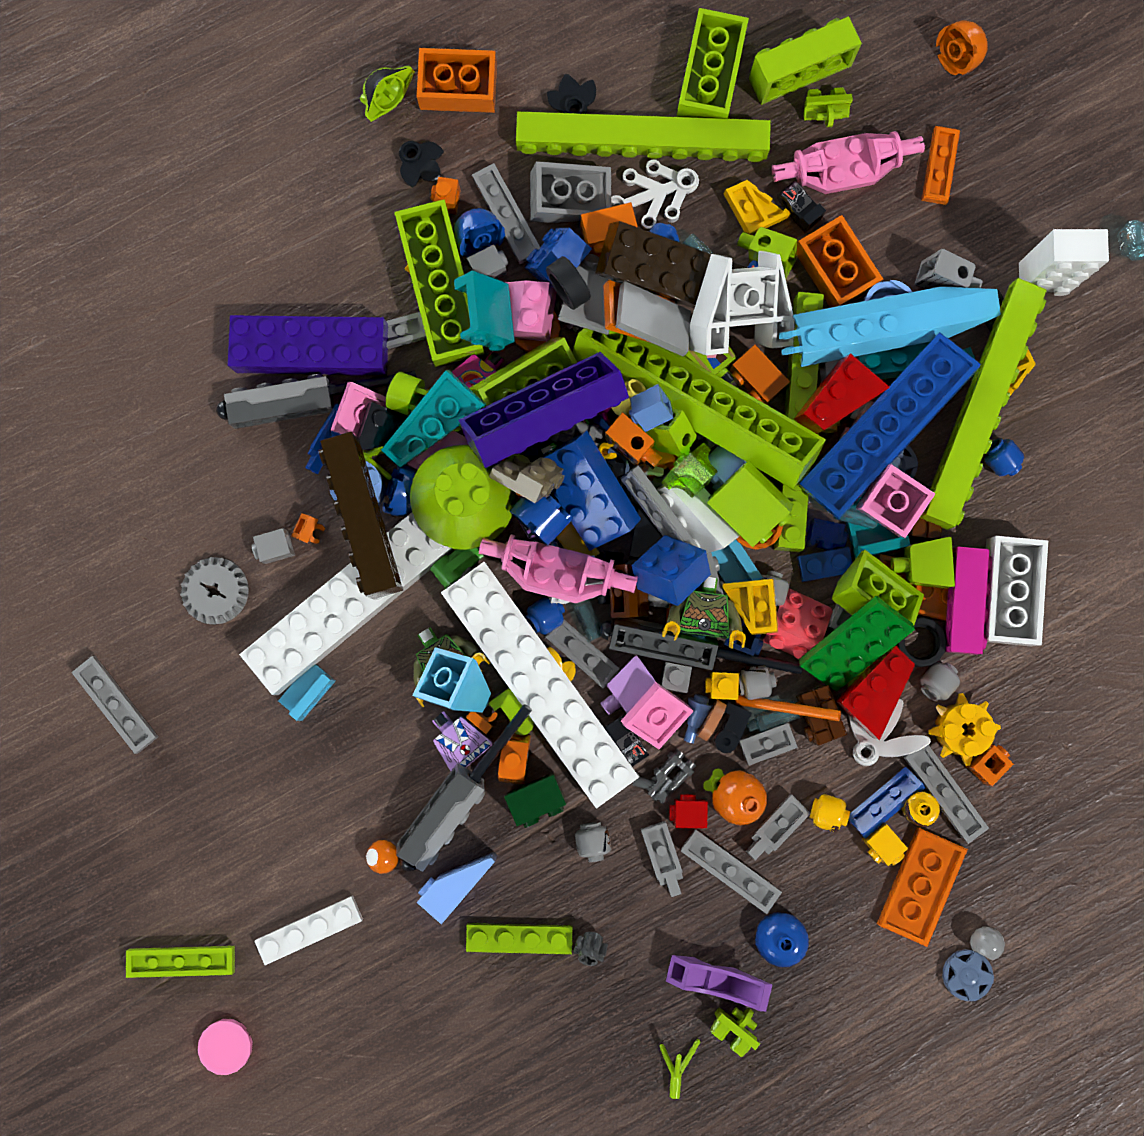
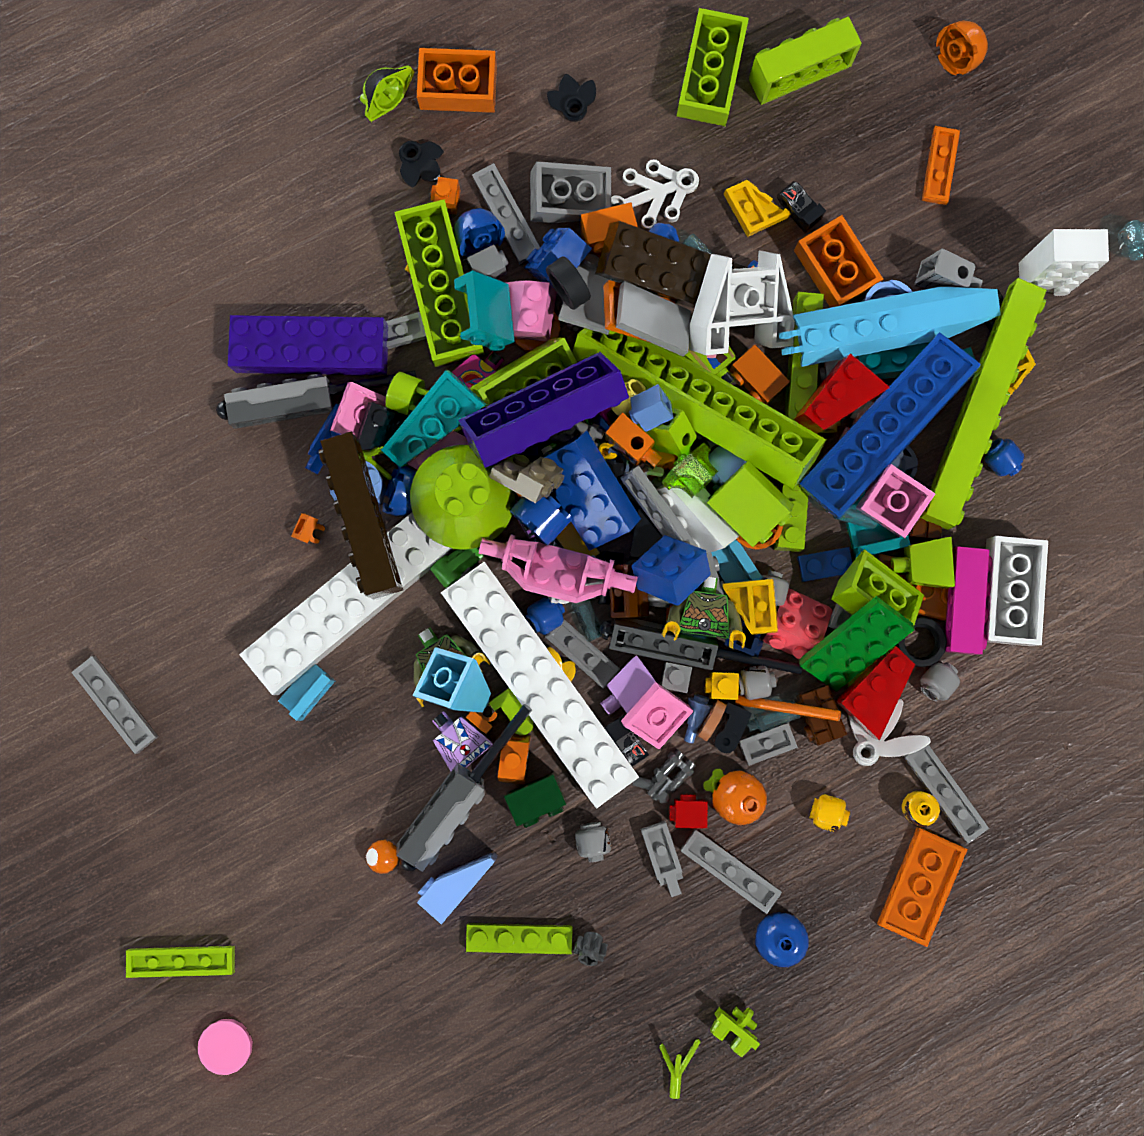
(230, 583): light grey gear -> none
(273, 546): light grey brick -> none
(308, 930): white plate -> none
(643, 136): lime brick -> none
(720, 981): medium lavender arch -> none
(771, 242): lime torso -> none
(777, 827): light grey hinge -> none
(826, 534): clear blue brick -> none
(827, 106): lime hips -> none
(848, 161): bright pink plate -> none
(885, 802): plate -> none
(885, 846): yellow brick -> none
(950, 731): yellow brick -> none
(968, 975): sand blue wheel -> none
(987, 942): light grey piece -> none
(1000, 765): orange brick -> none

